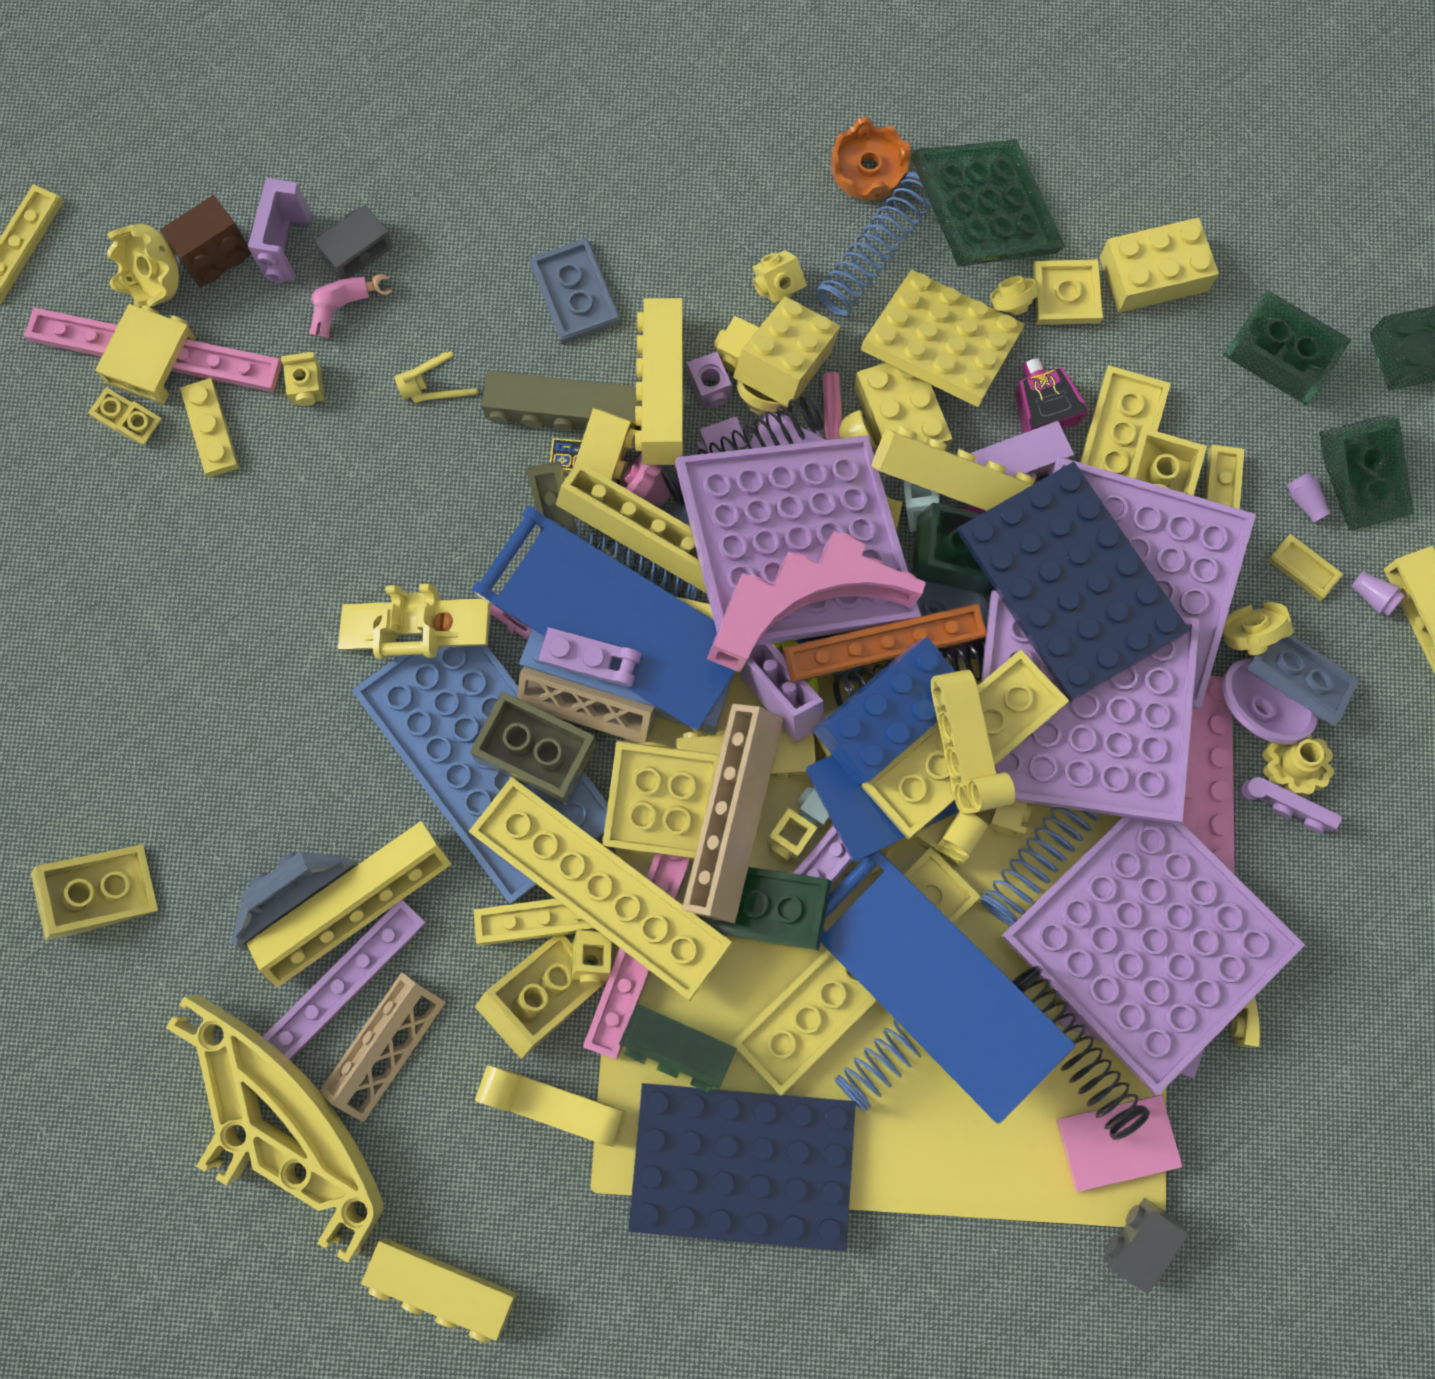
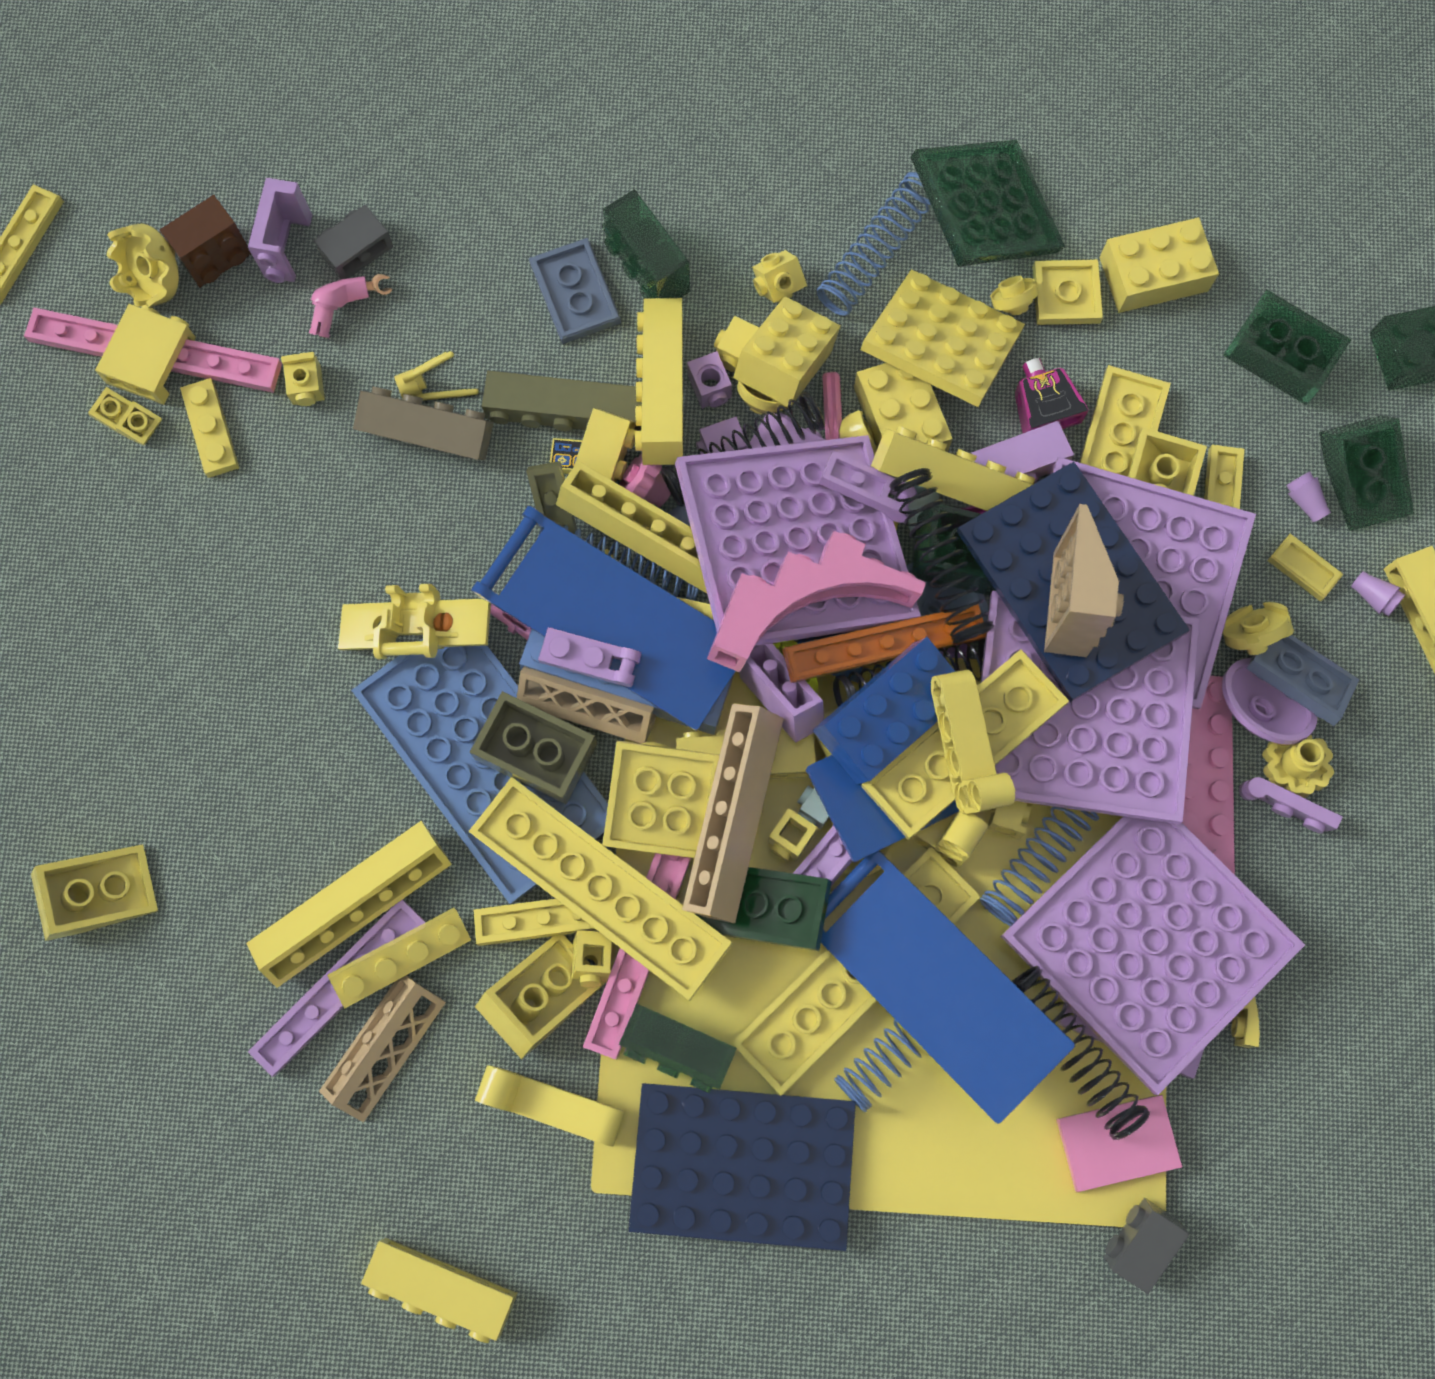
(252, 1066): light yellow piece -> none
(283, 890): sand blue wedge -> none
(399, 957): none -> light yellow plate
(422, 424): none -> dark tan brick
(645, 248): none -> clear green brick
(864, 485): none -> lavender plate
(874, 143): orange plate -> none
(924, 476): none -> black piece
(1081, 590): none -> tan slope

